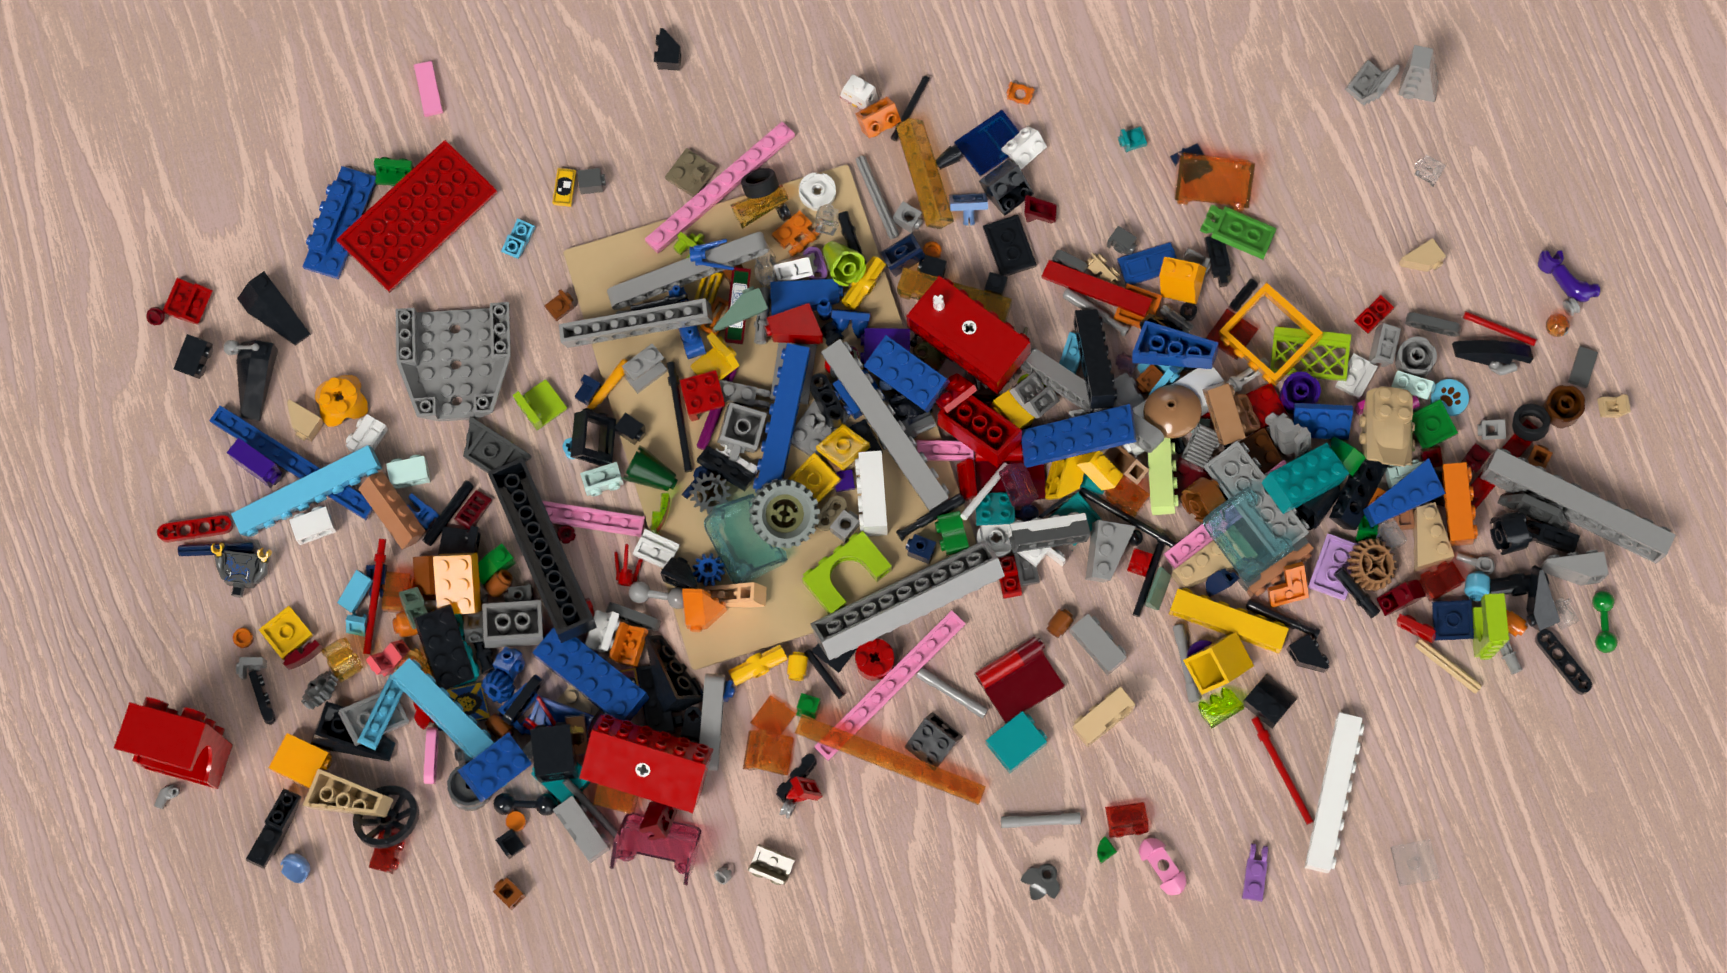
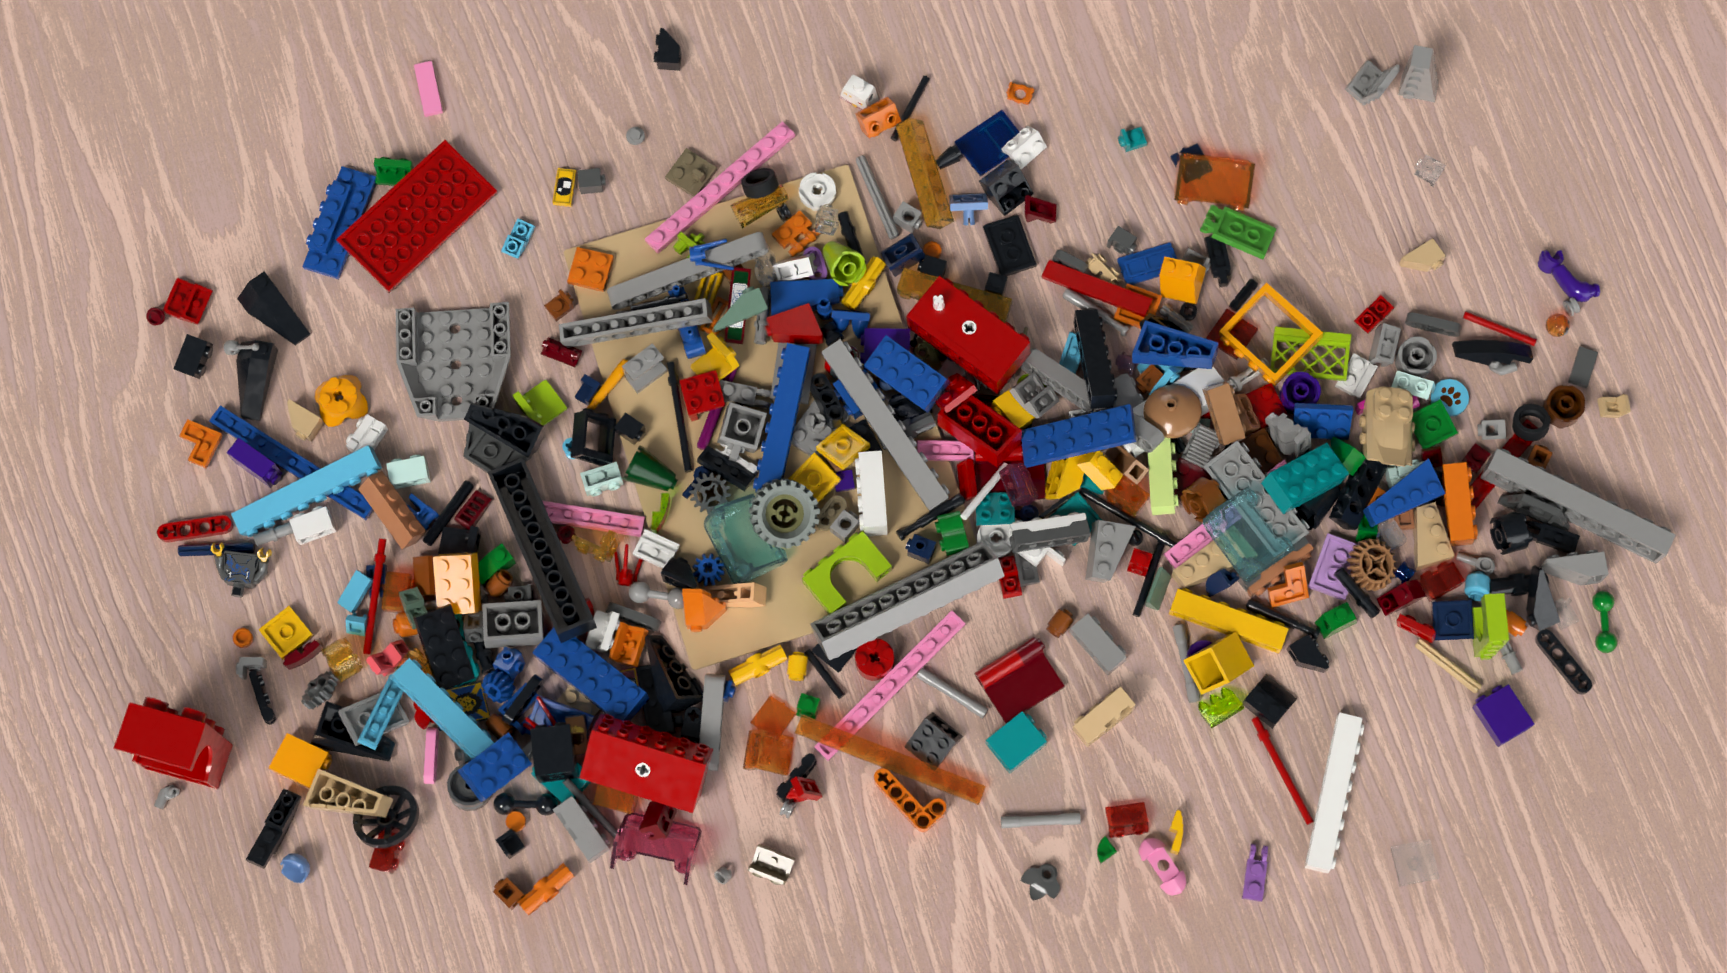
(205, 441): none -> orange plate
(273, 534): none -> light grey pin
(510, 428): none -> black wedge
(546, 889): none -> orange piece
(559, 352): none -> dark red hinge
(590, 269): none -> orange plate
(609, 545): none -> clear yellow bracket
(635, 135): none -> light grey plate
(905, 798): none -> orange beam
(1177, 828): none -> yellow slope
(1336, 619): none -> green torso
(1404, 572): none -> clear blue wheel
(1502, 714): none -> dark purple brick

